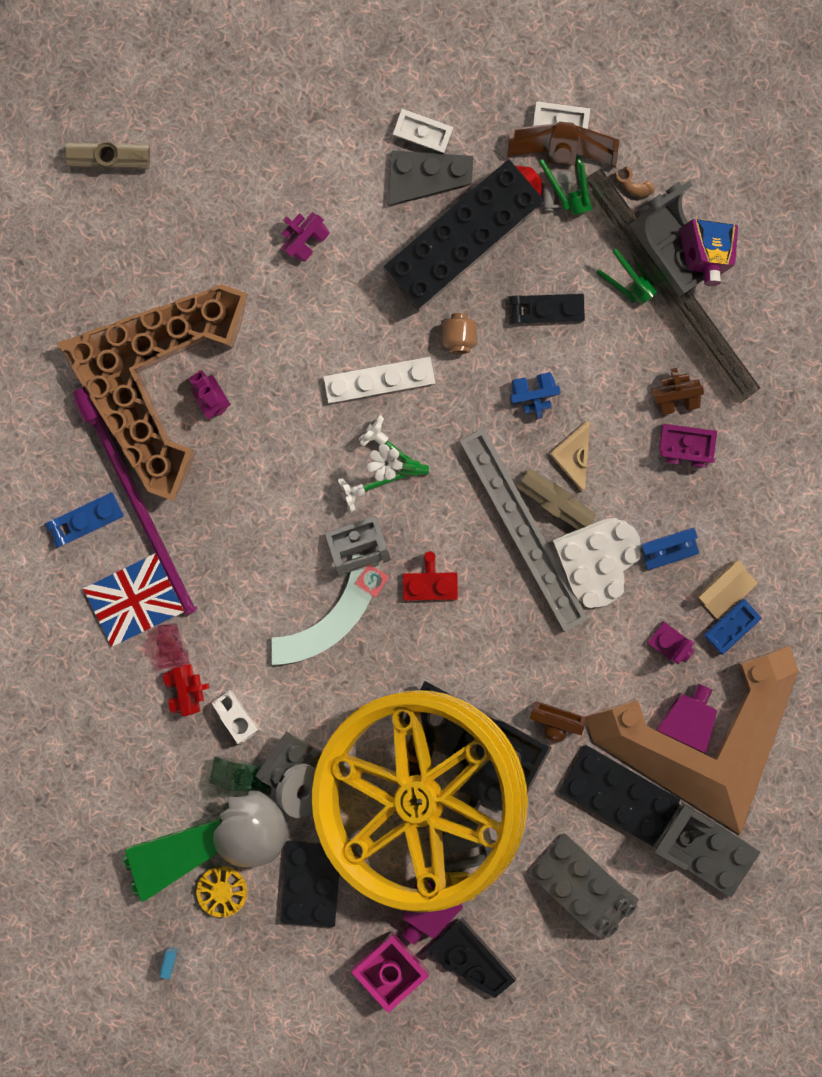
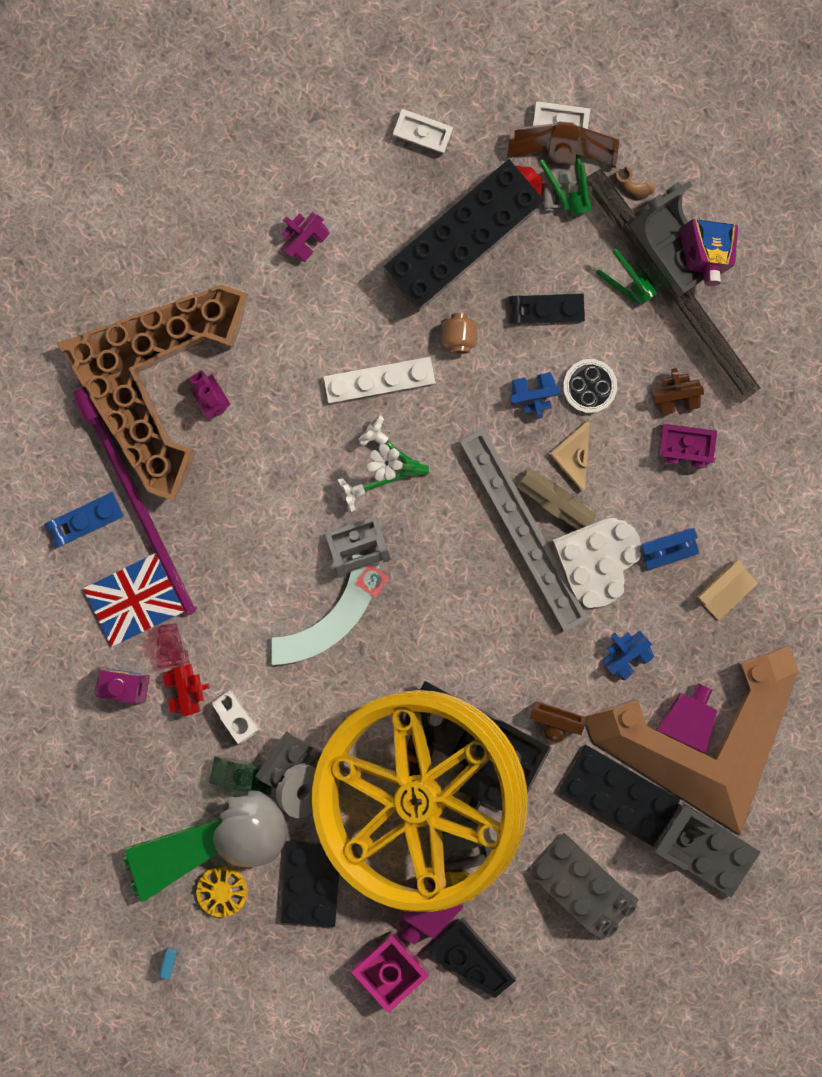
(121, 685): none -> magenta torso
(126, 155): dark tan piece -> none
(426, 173): dark grey wing -> none
(430, 584): red plate -> none
(590, 386): none -> tile
(624, 651): none -> blue hips
(671, 644): magenta bracket -> none
(732, 626): blue plate -> none

